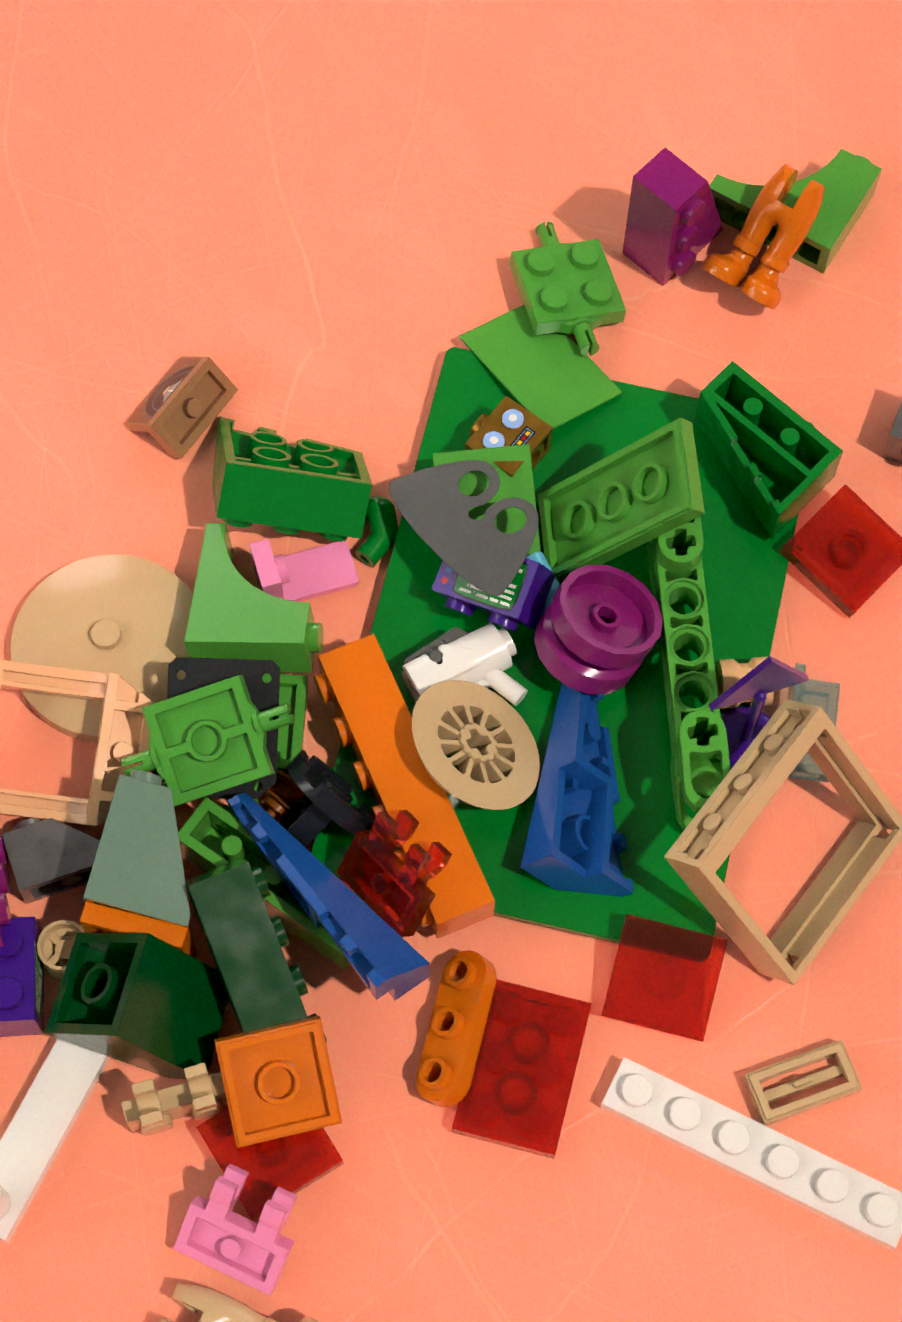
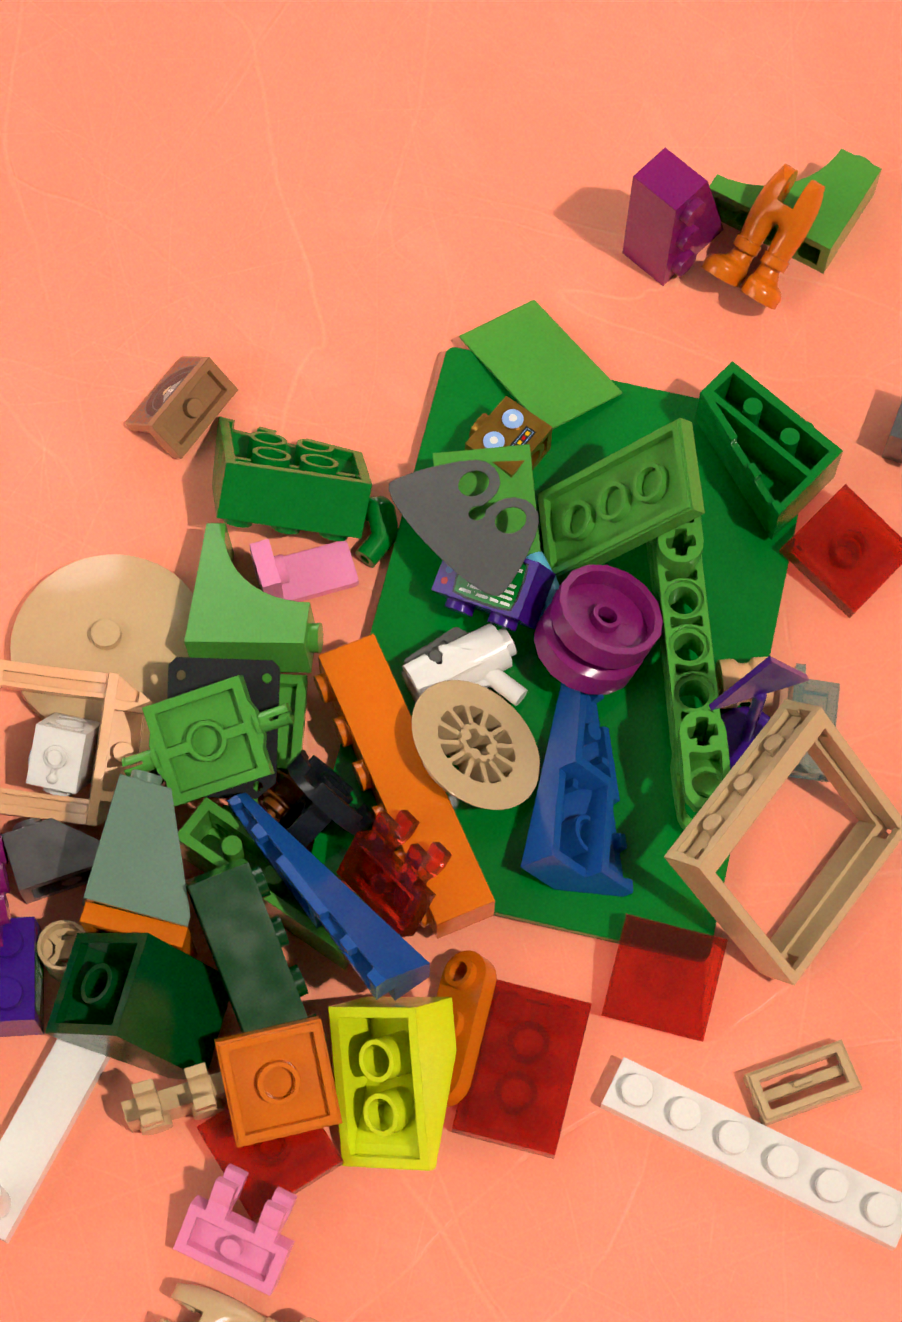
(63, 754): none -> white head
(392, 1079): none -> neon yellow slope
(567, 287): bright green plate -> none

